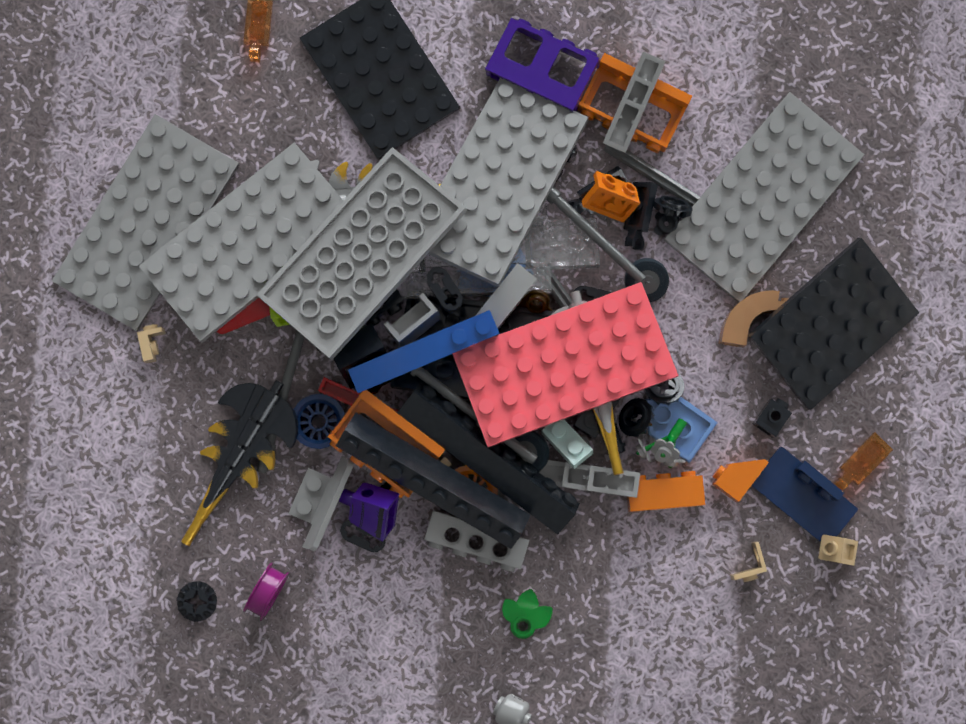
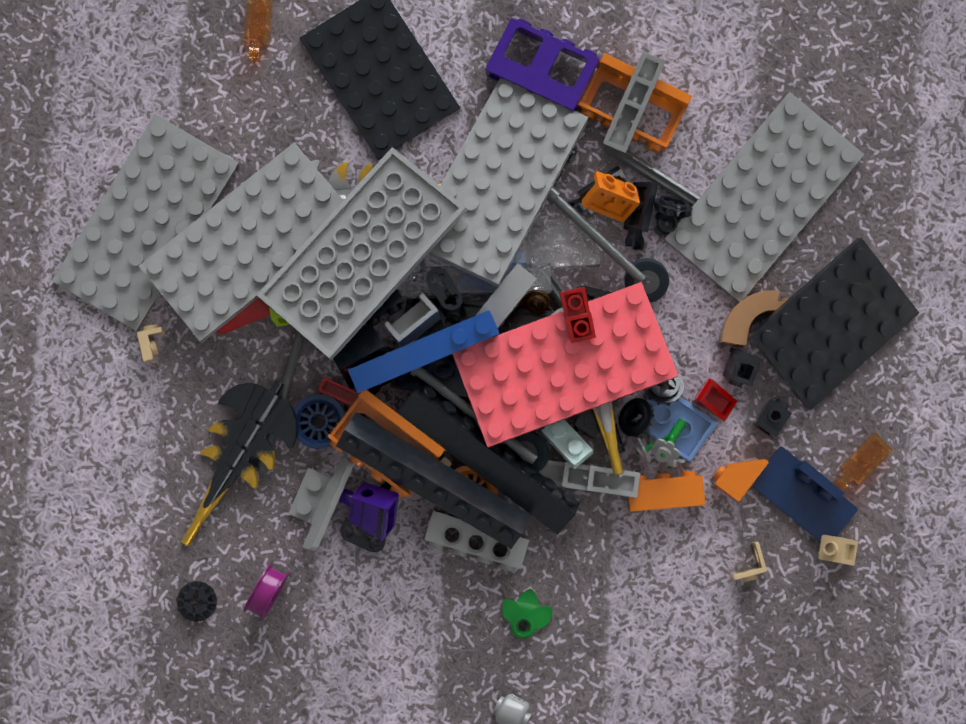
(577, 314): none -> red slope
(715, 399): none -> red slope
(749, 368): none -> black brick

